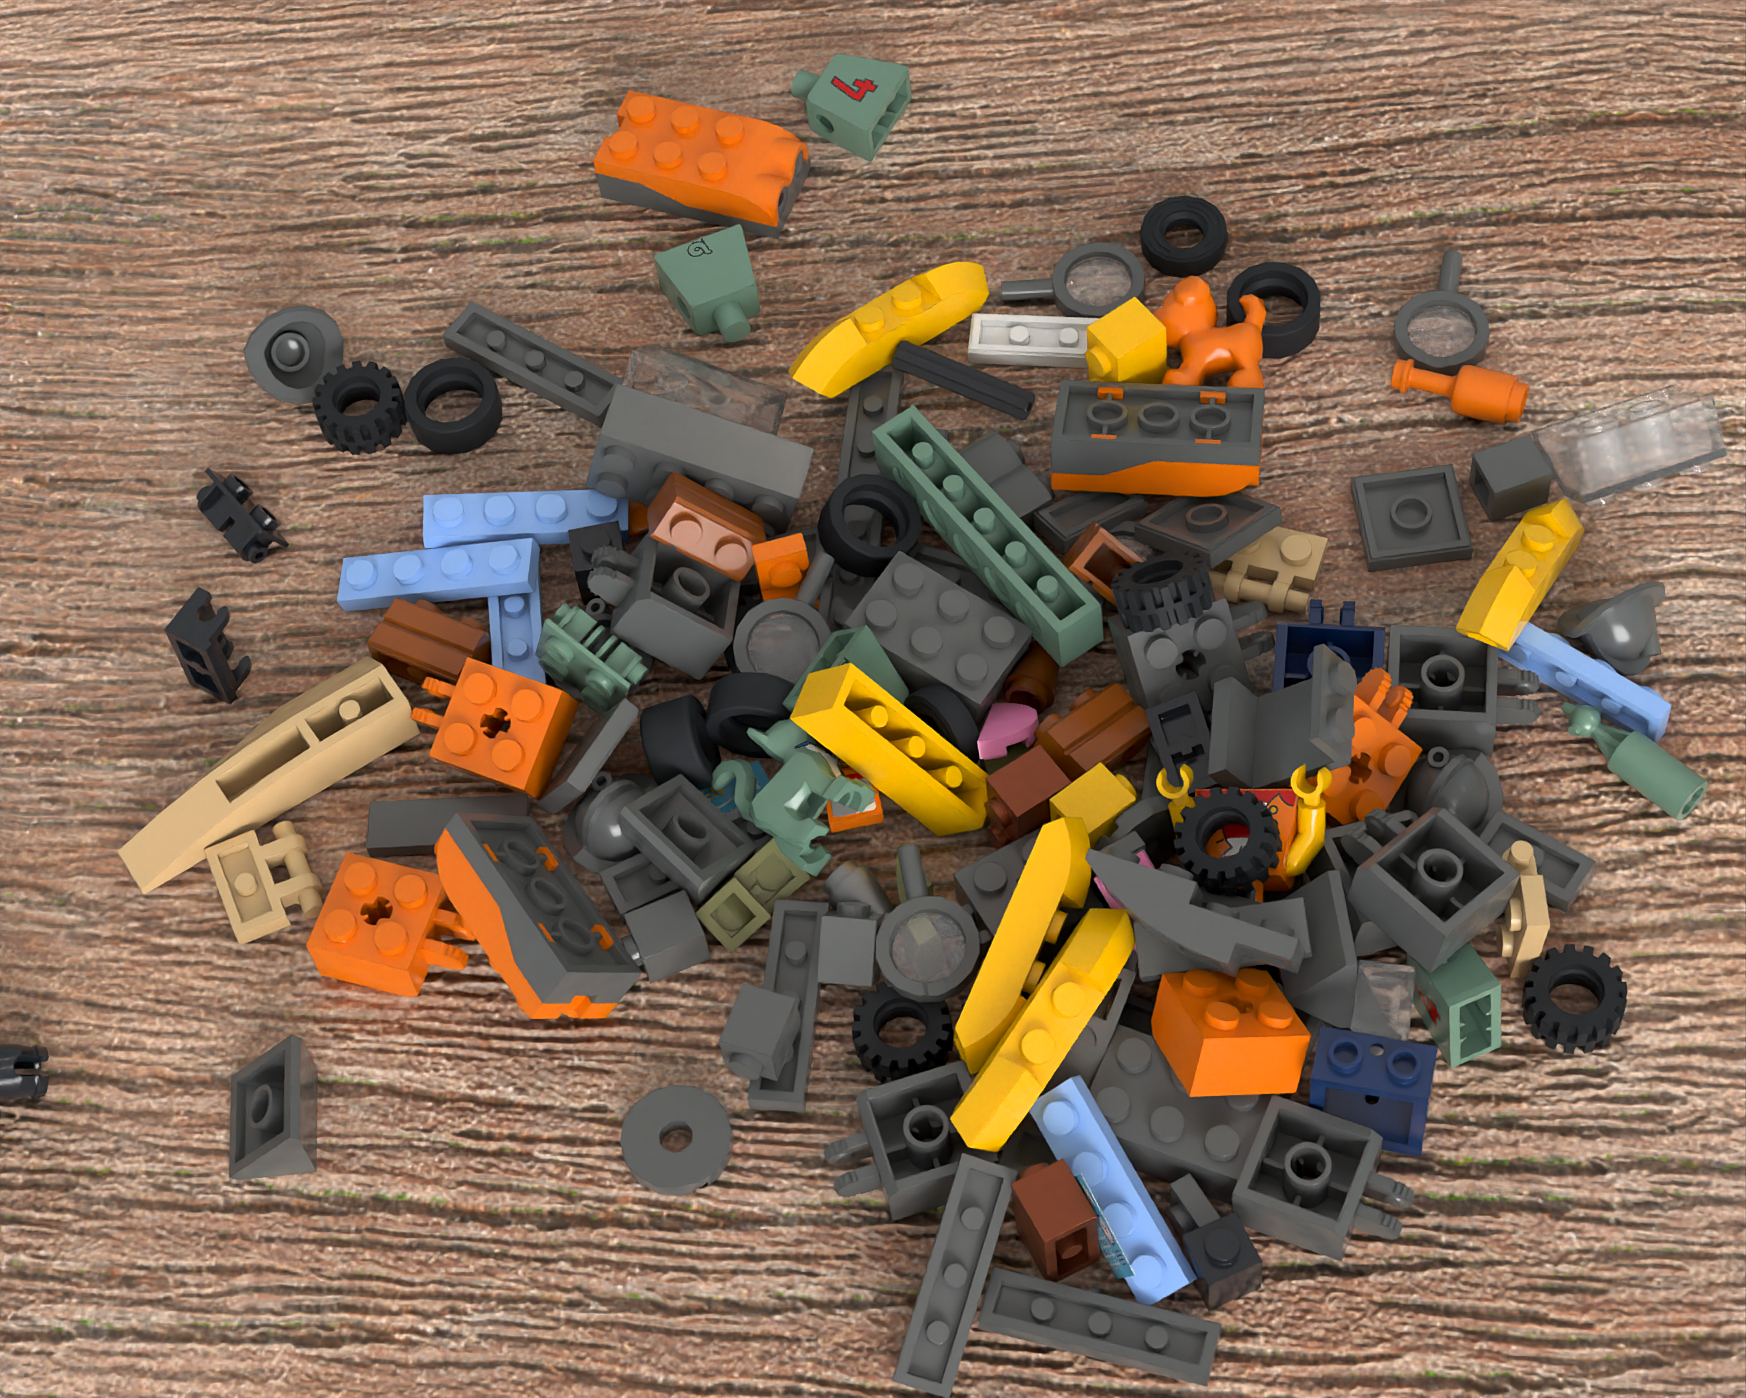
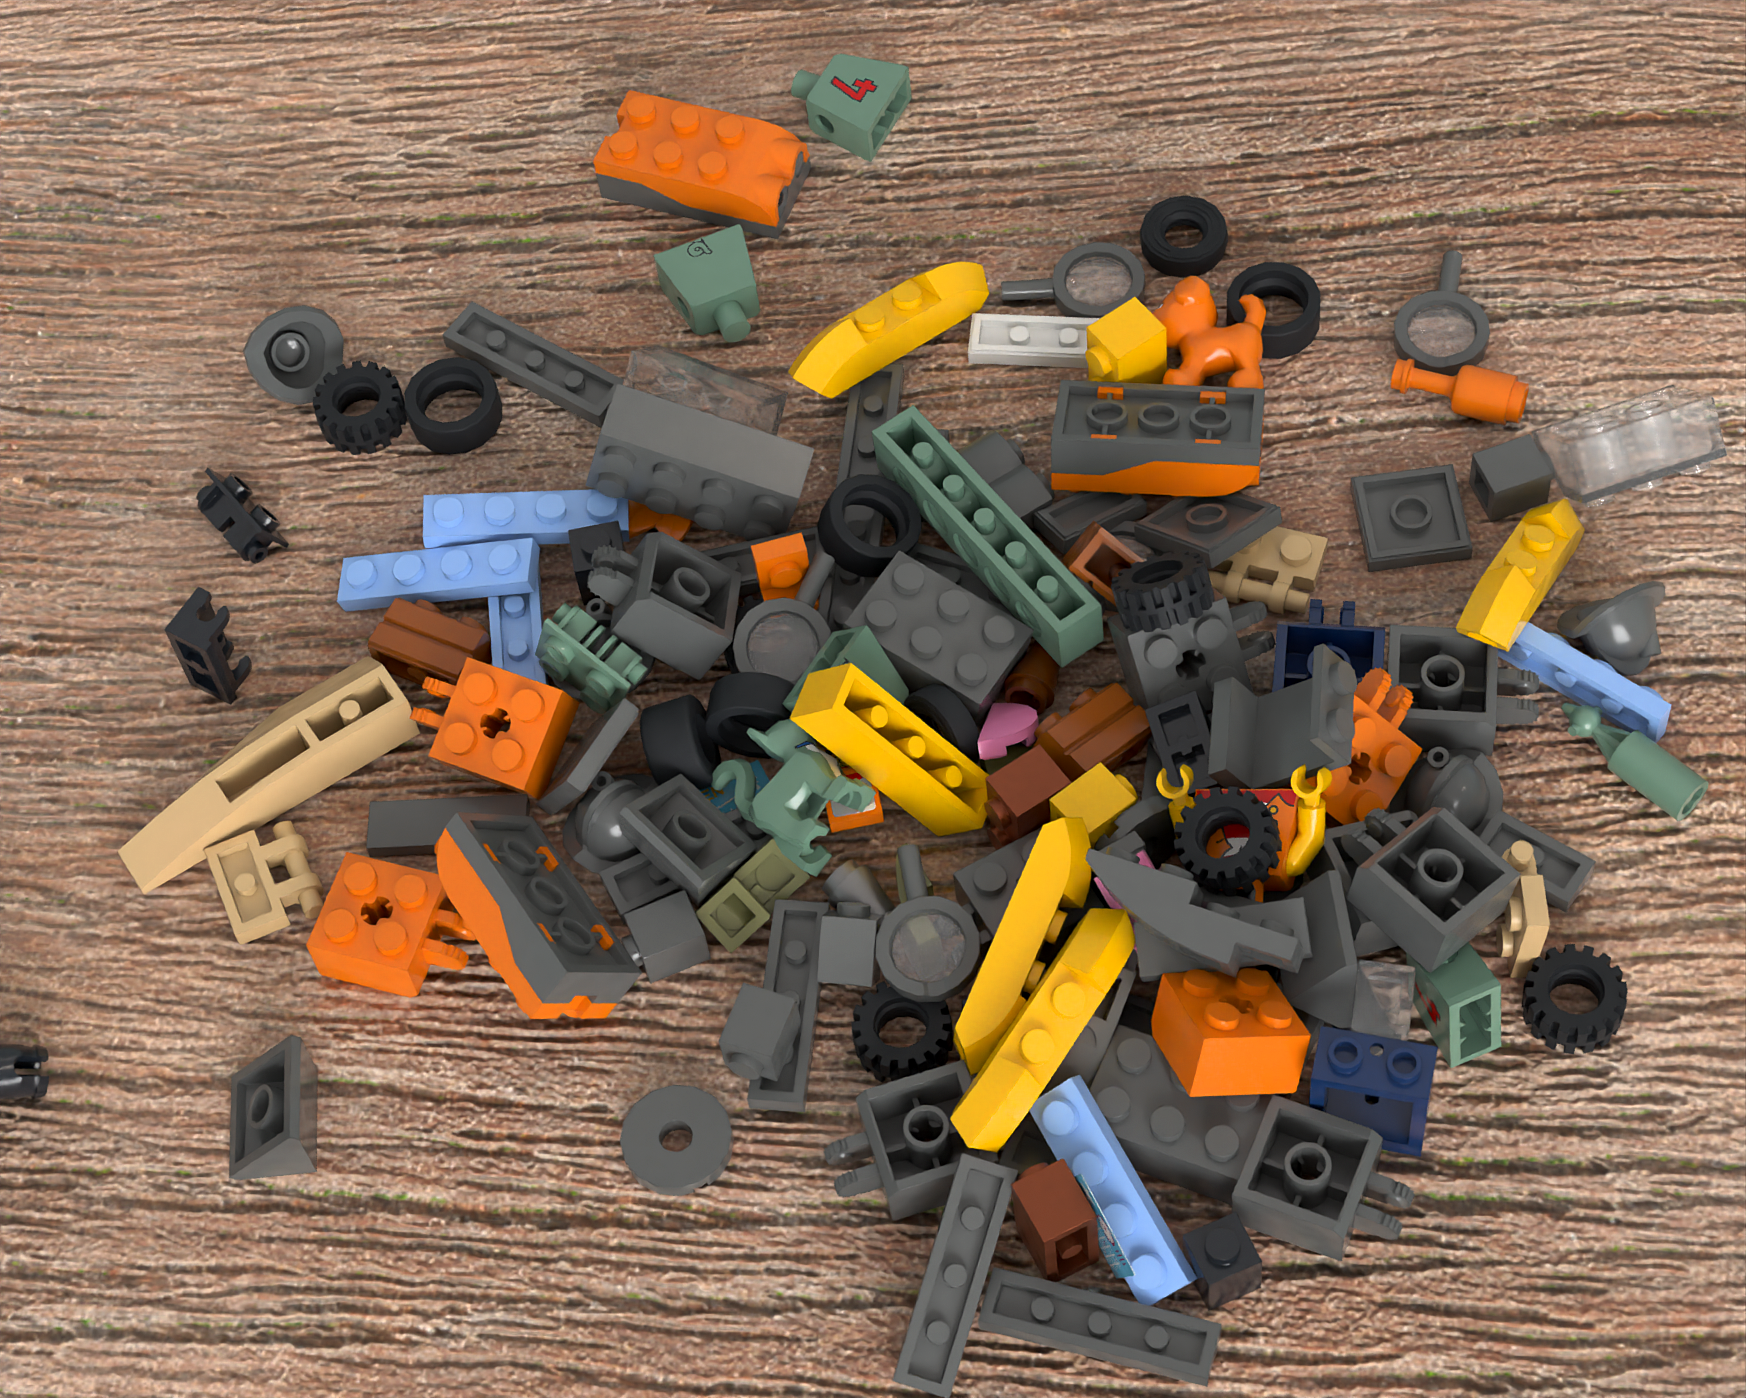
(705, 526): dark orange brick -> none
(963, 380): black axle -> none
(1189, 1206): dark grey plate -> none

